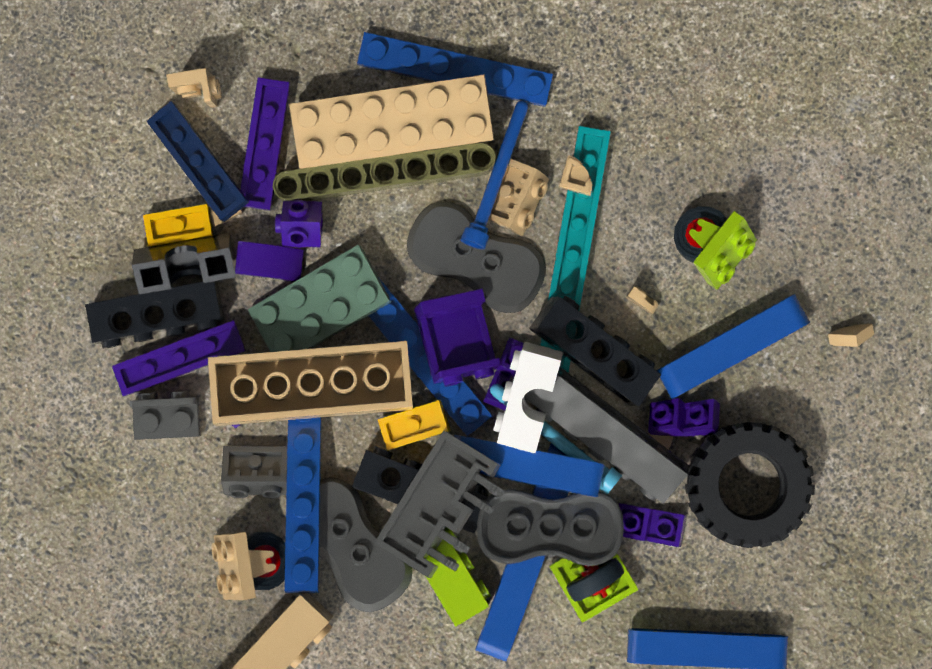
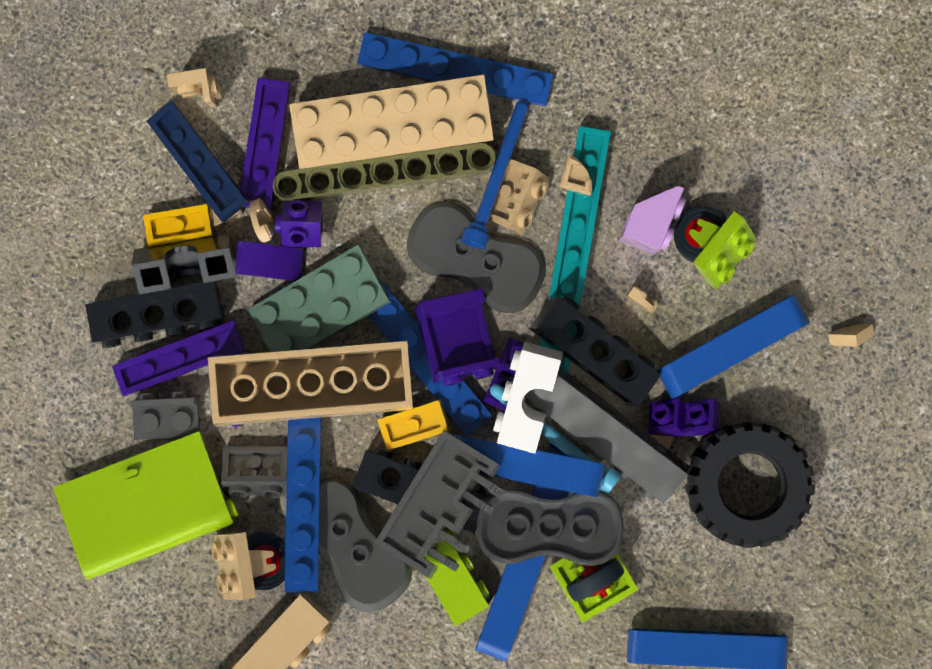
(131, 519): none -> lime door
(262, 220): none -> tan tile
(650, 220): none -> lavender slope
(653, 525): dark purple slope -> none

